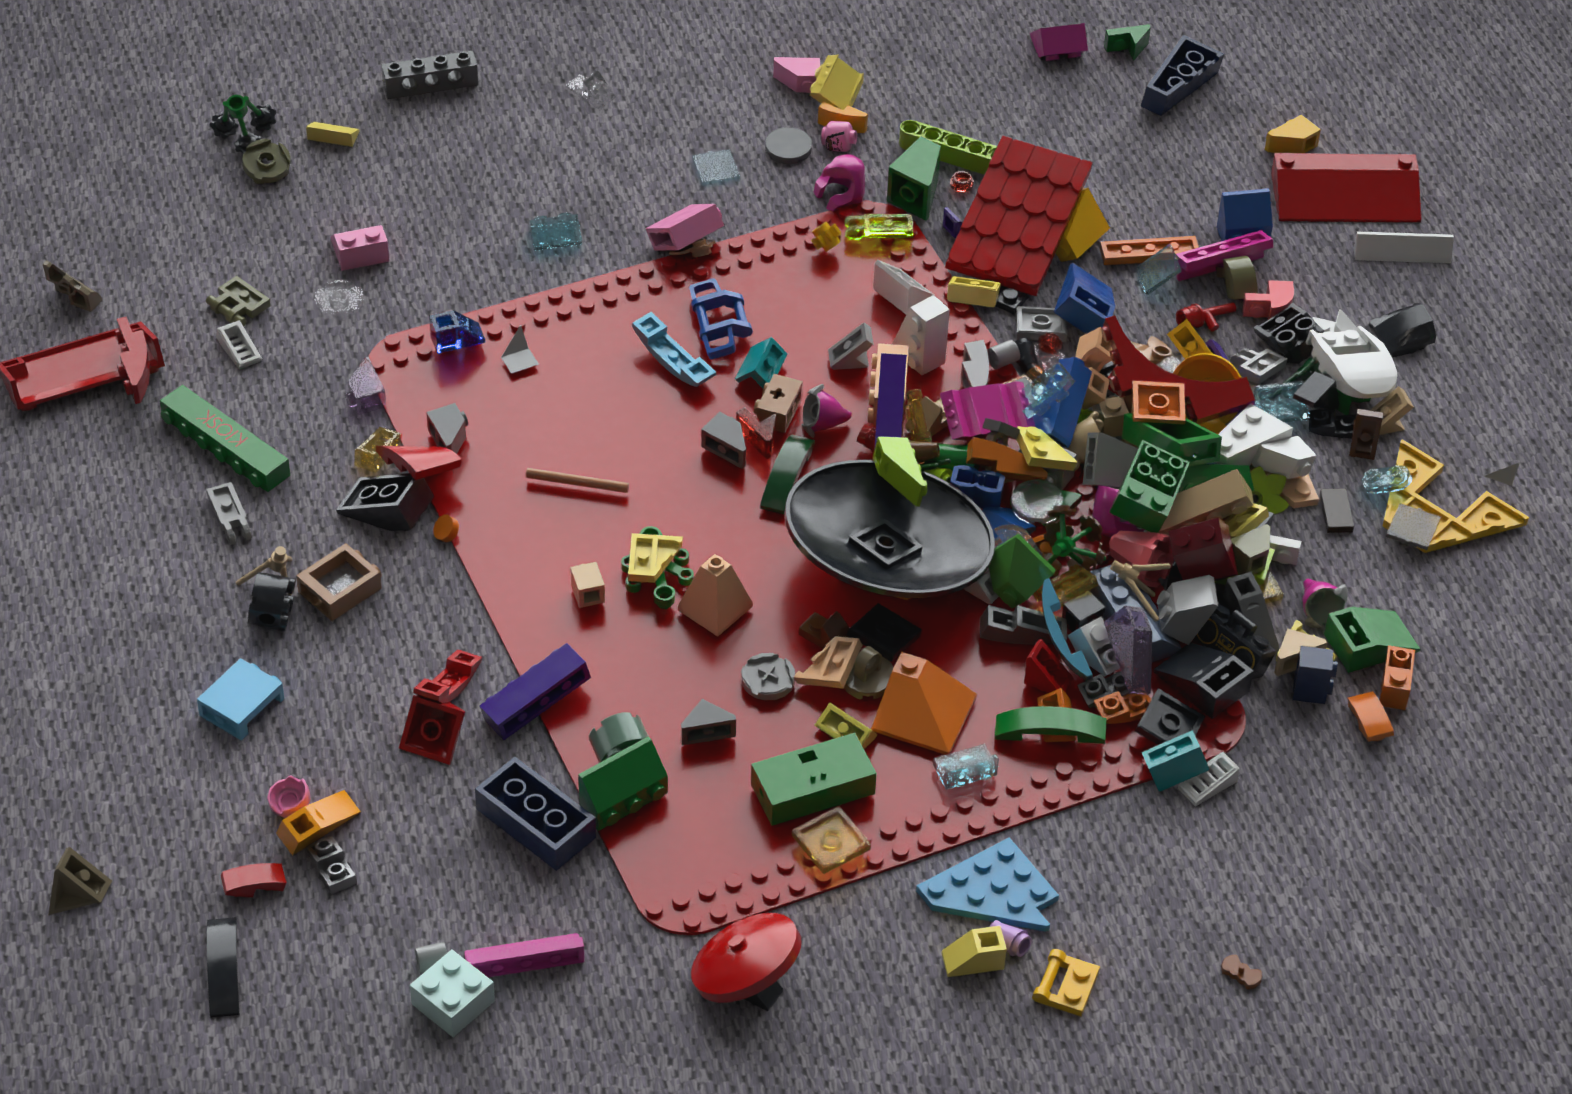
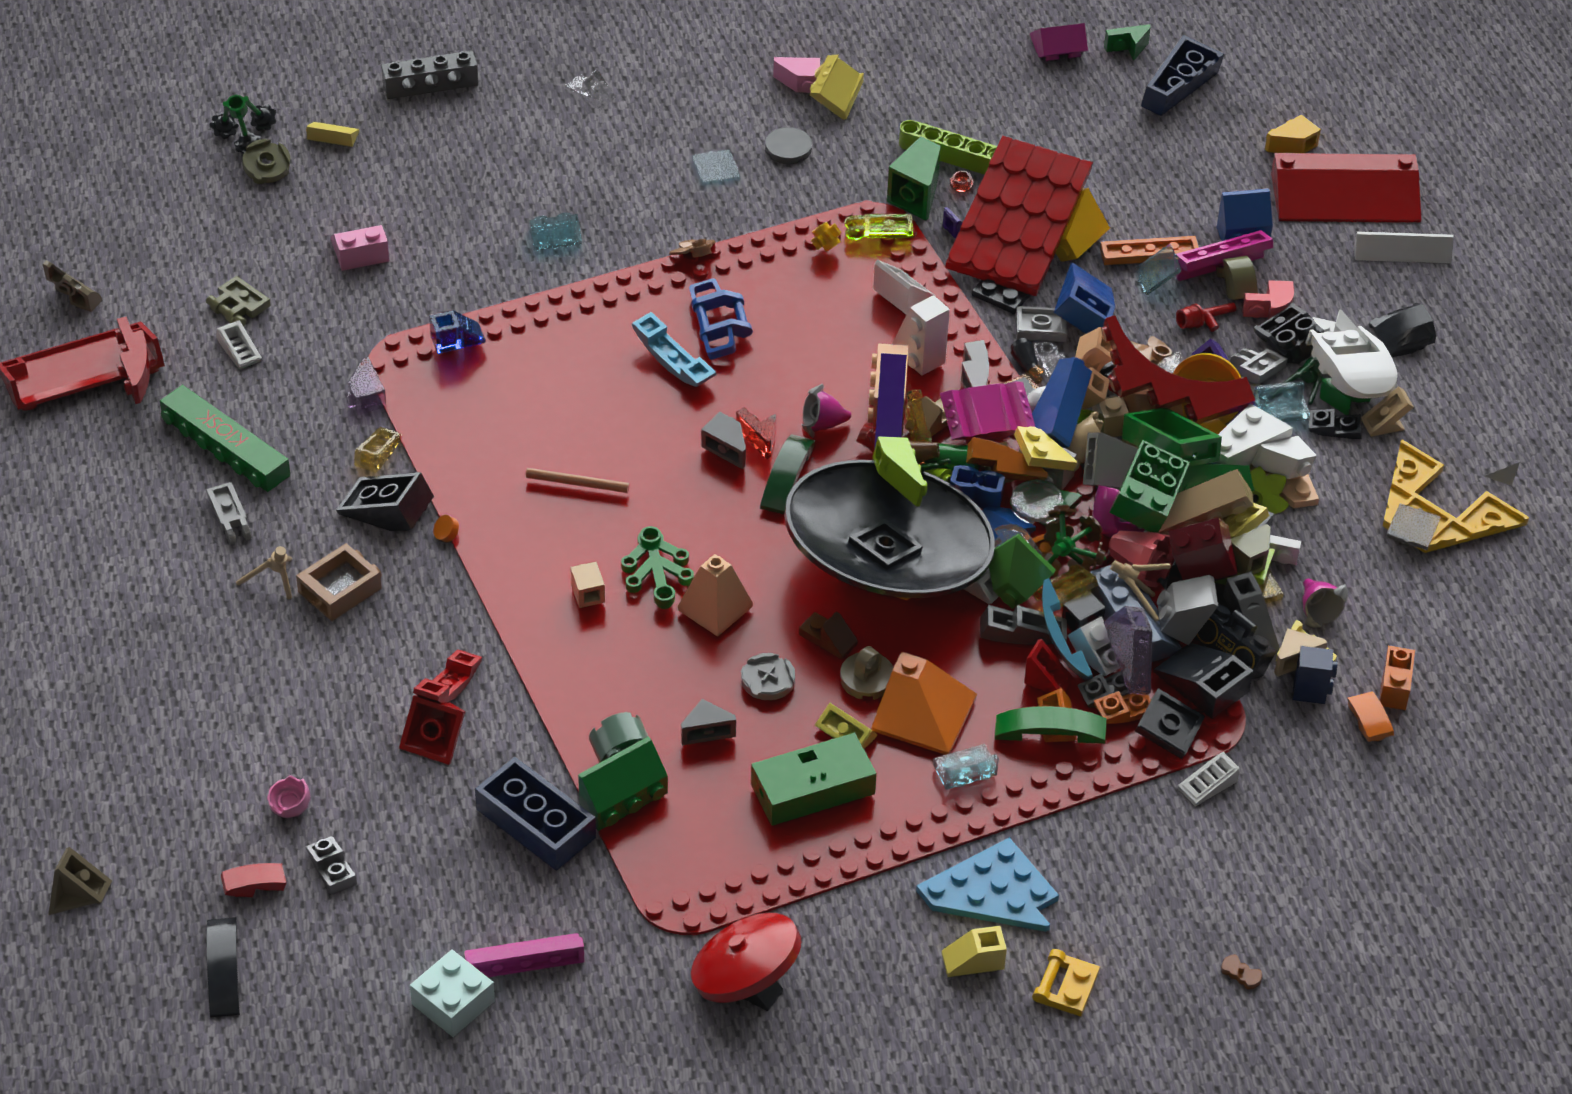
(239, 697): medium azure panel -> none
(271, 601): black brick -> none
(316, 821): light orange slope -> none
(340, 305): clear tile -> none
(420, 460): slope -> none
(429, 955): light grey beam -> none
(447, 426): slope -> none
(517, 354): light grey sticker -> none
(535, 691): dark purple brick -> none
(651, 555): light yellow wing -> none
(685, 227): bright pink brick -> none
(762, 362): teal panel -> none
(781, 398): medium nougat brick -> none
(831, 840): clear yellow plate -> none
(832, 664): light nougat wing -> none
(838, 136): bright pink head -> none
(847, 171): dark pink piece -> none
(852, 115): light orange slope -> none
(852, 349): light grey slope -> none
(885, 632): black plate -> none
(973, 291): light yellow slope -> none
(1000, 430): dark grey tile -> none
(1003, 354): light grey beam -> none
(1016, 939): lavender cone -> none
(1046, 388): clear light blue bracket -> none
(1049, 343): clear red plate -> none
(1158, 402): orange slope -> none
(1175, 761): teal panel -> none
(1188, 340): yellow slope -> none
(1318, 392): slope -> none
(1336, 510): tile -> none
(1363, 636): green slope -> none
(1365, 434): reddish brown slope -> none
(1386, 479): clear light blue plate -> none

